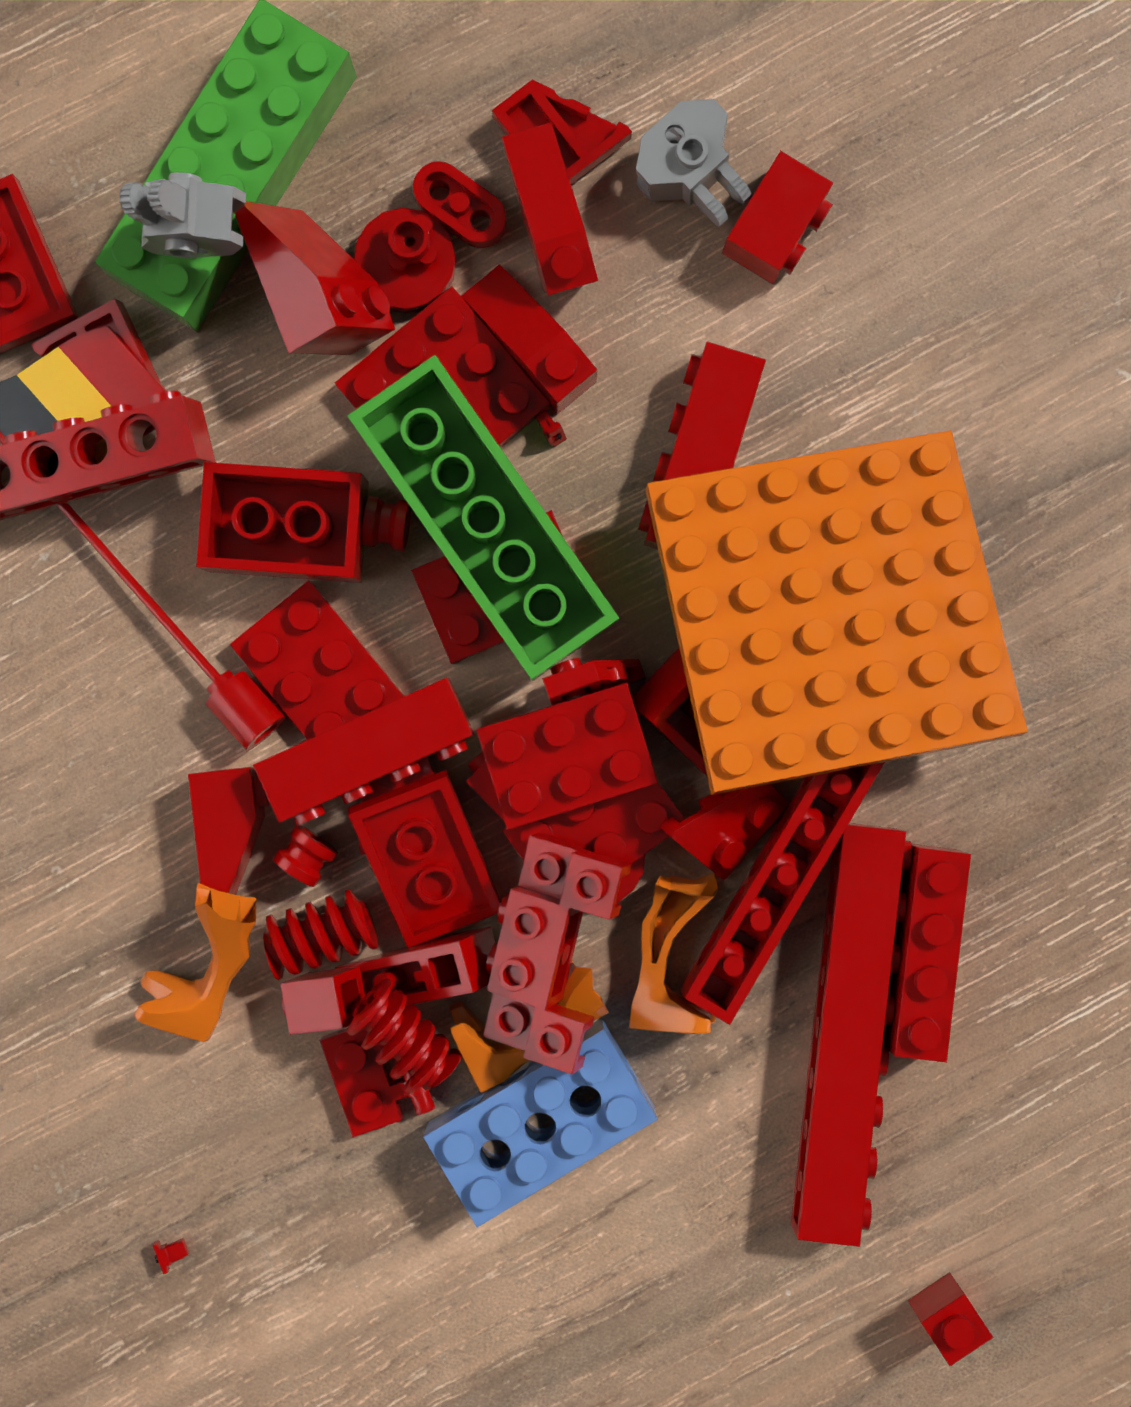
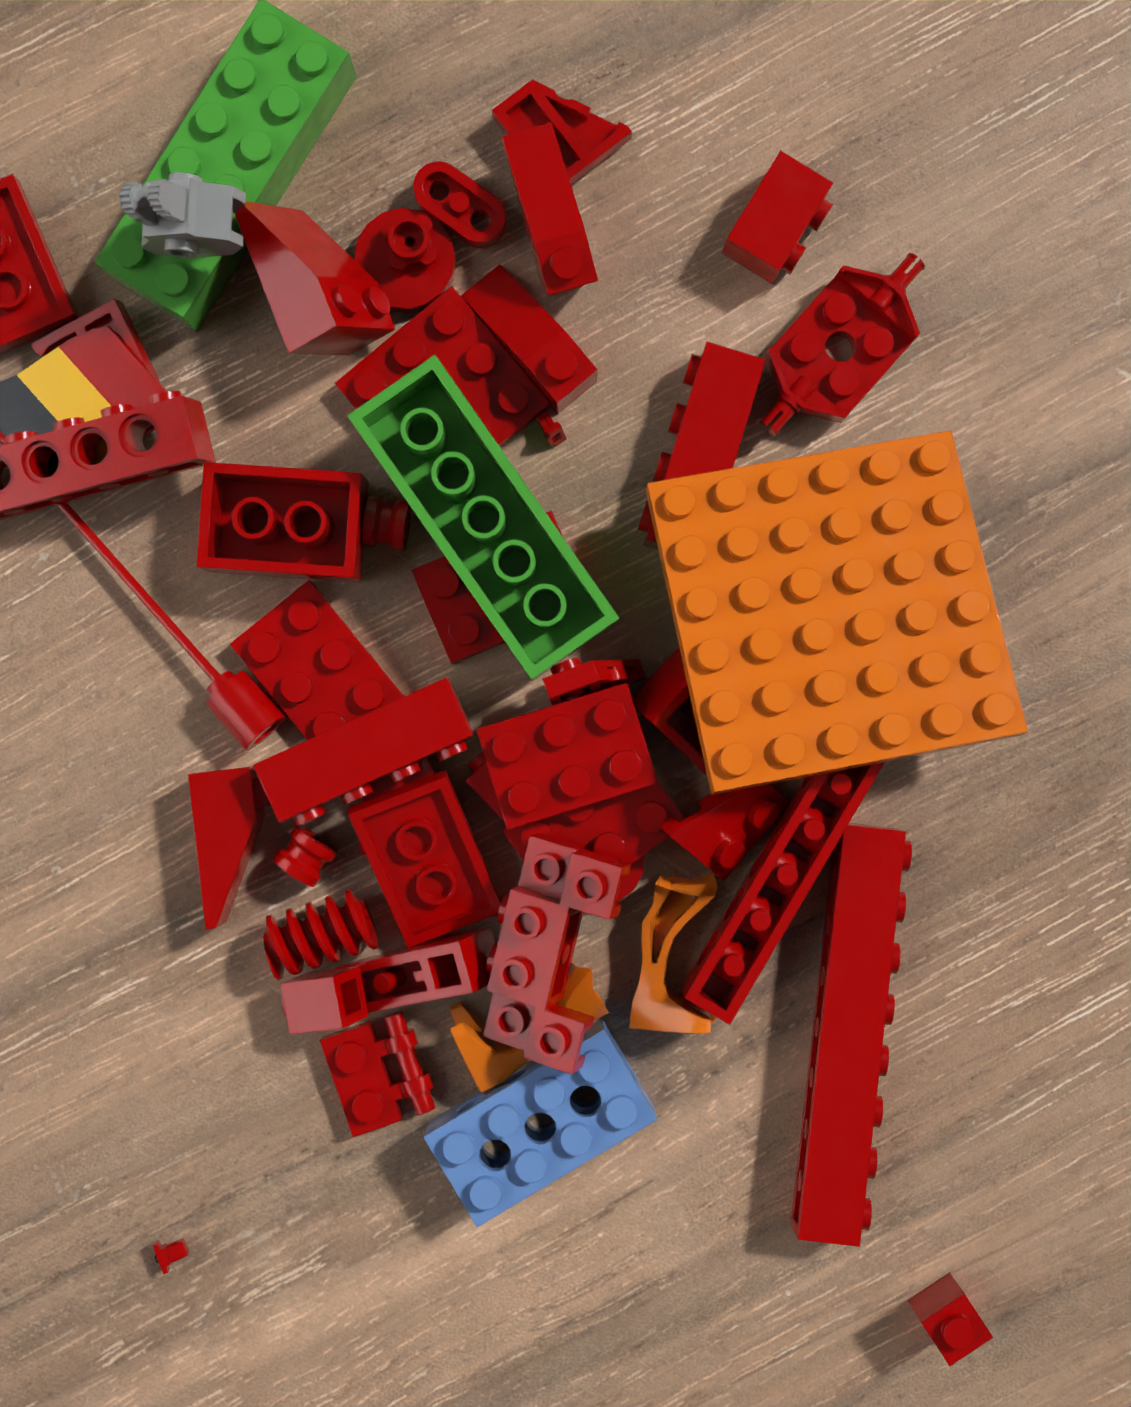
(196, 1005): orange animal -> none
(404, 1038): red piece -> none
(693, 163): light grey hinge -> none
(866, 311): none -> red plate
(929, 953): red brick -> none

